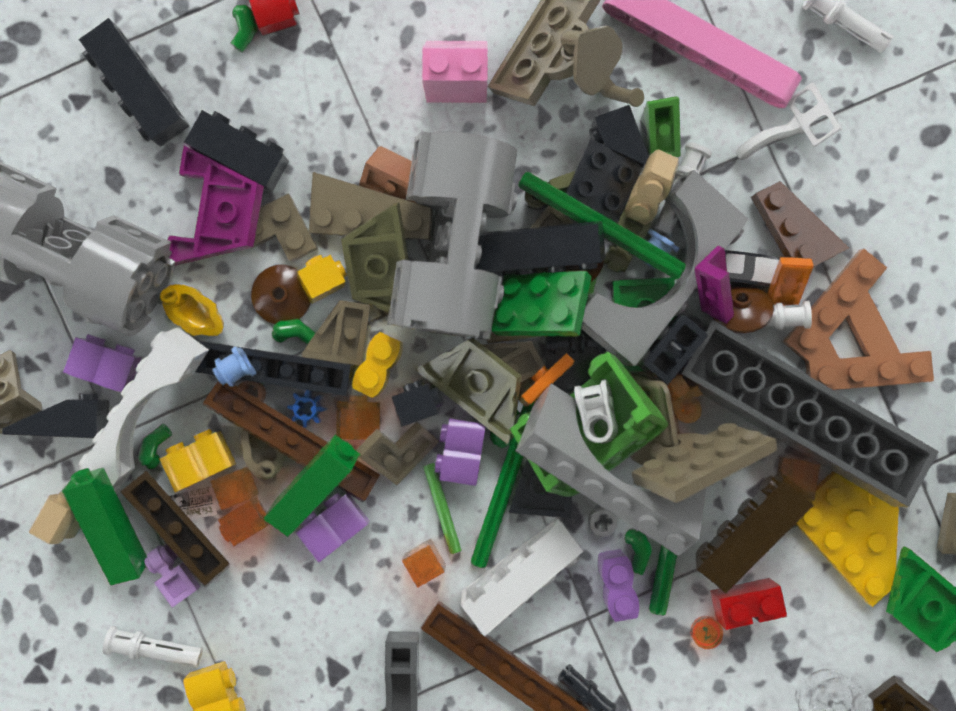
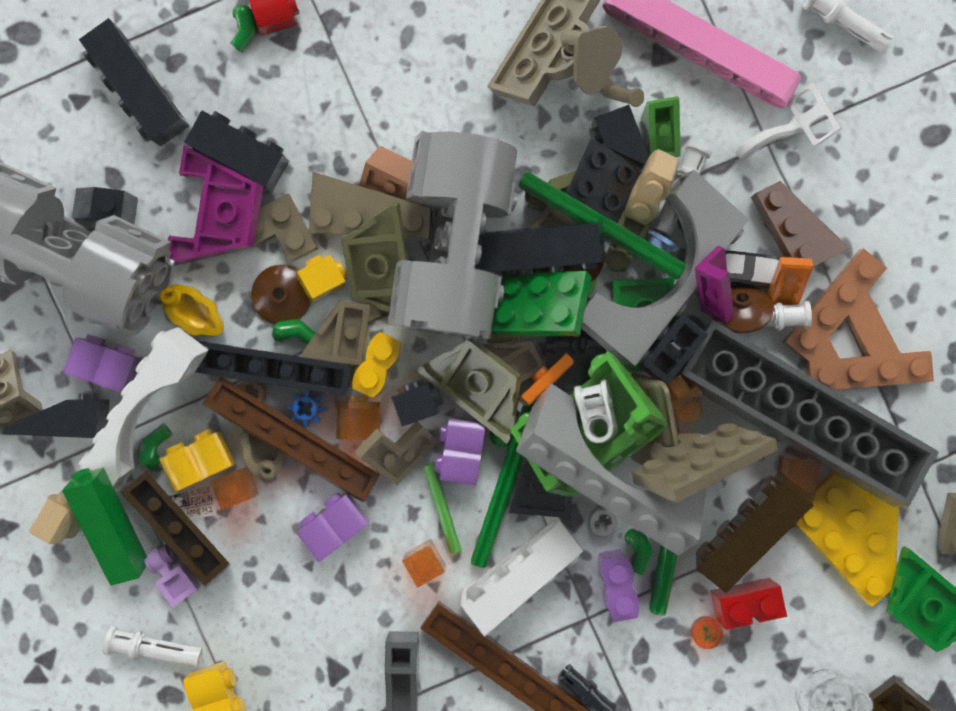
(100, 203): none -> black slope
(233, 367): light blue brick -> none
(243, 522): clear orange brick -> none
(312, 485): green brick -> none
(455, 71): bright pink slope -> none

